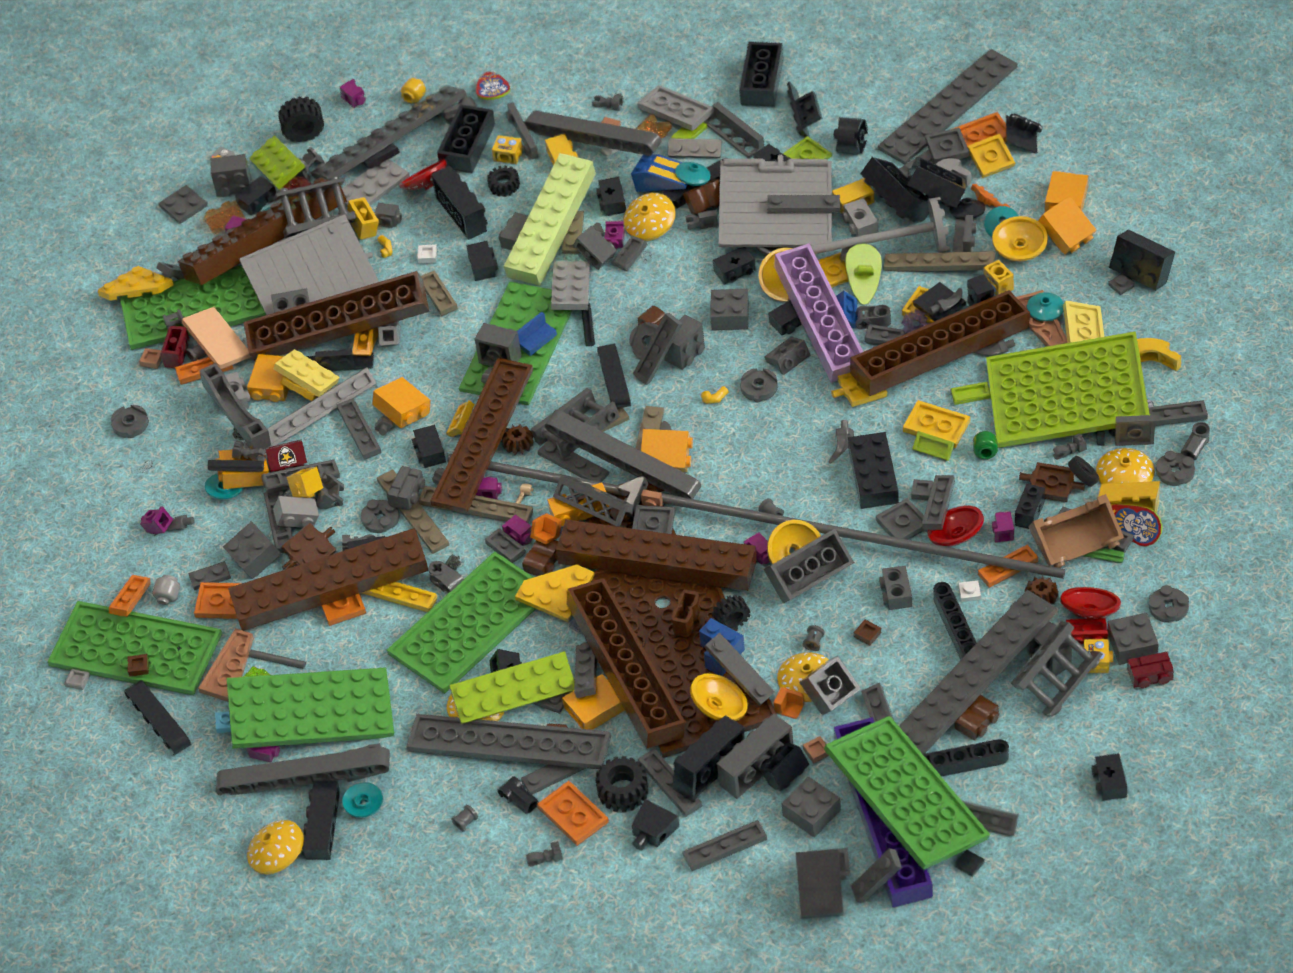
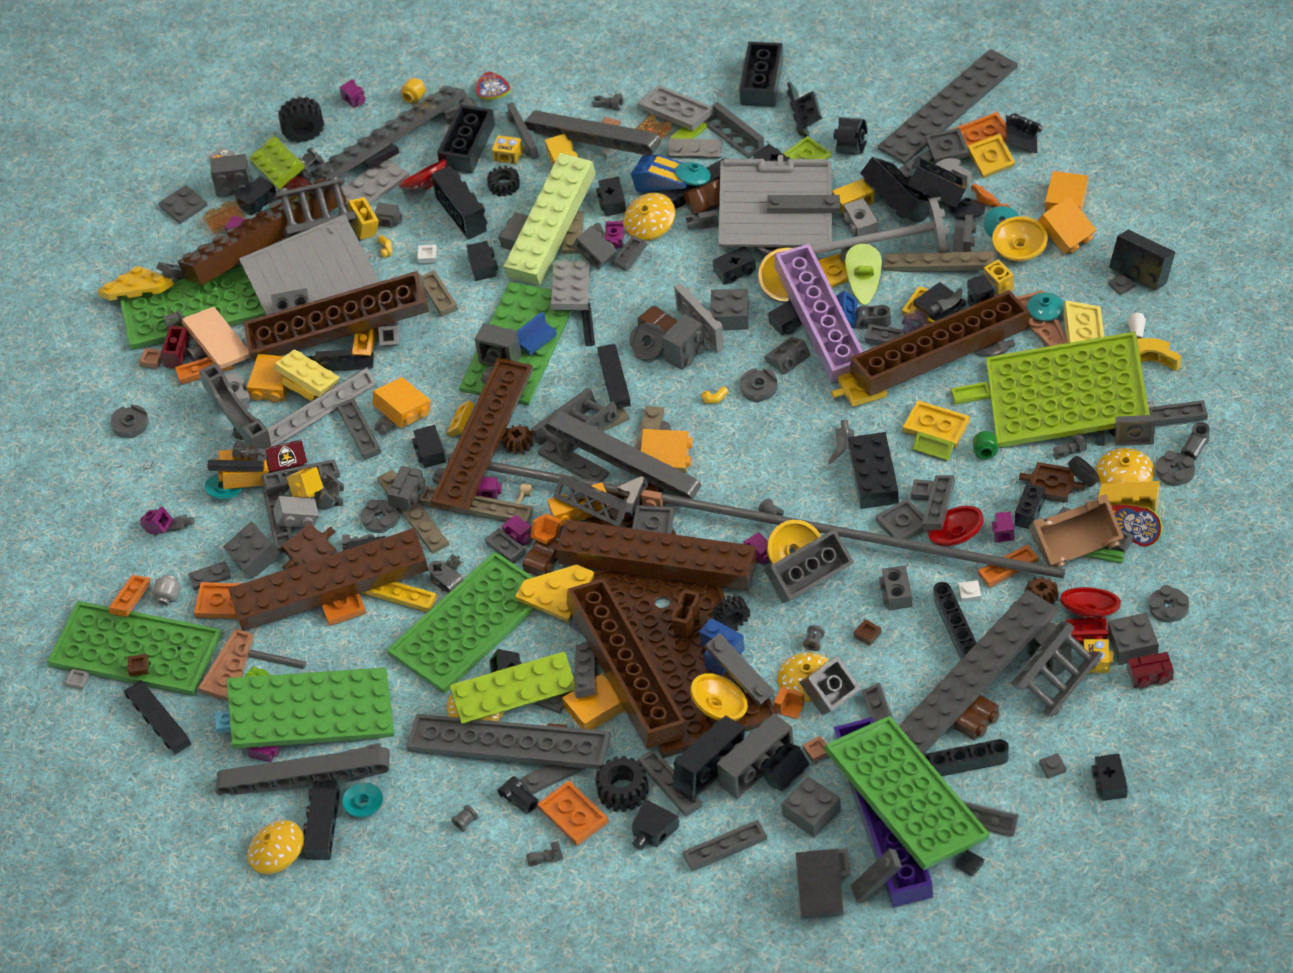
(657, 348): dark grey plate -> none
(693, 308): none -> light grey plate
(1052, 765): none -> dark grey plate
(1137, 323): none -> white cone

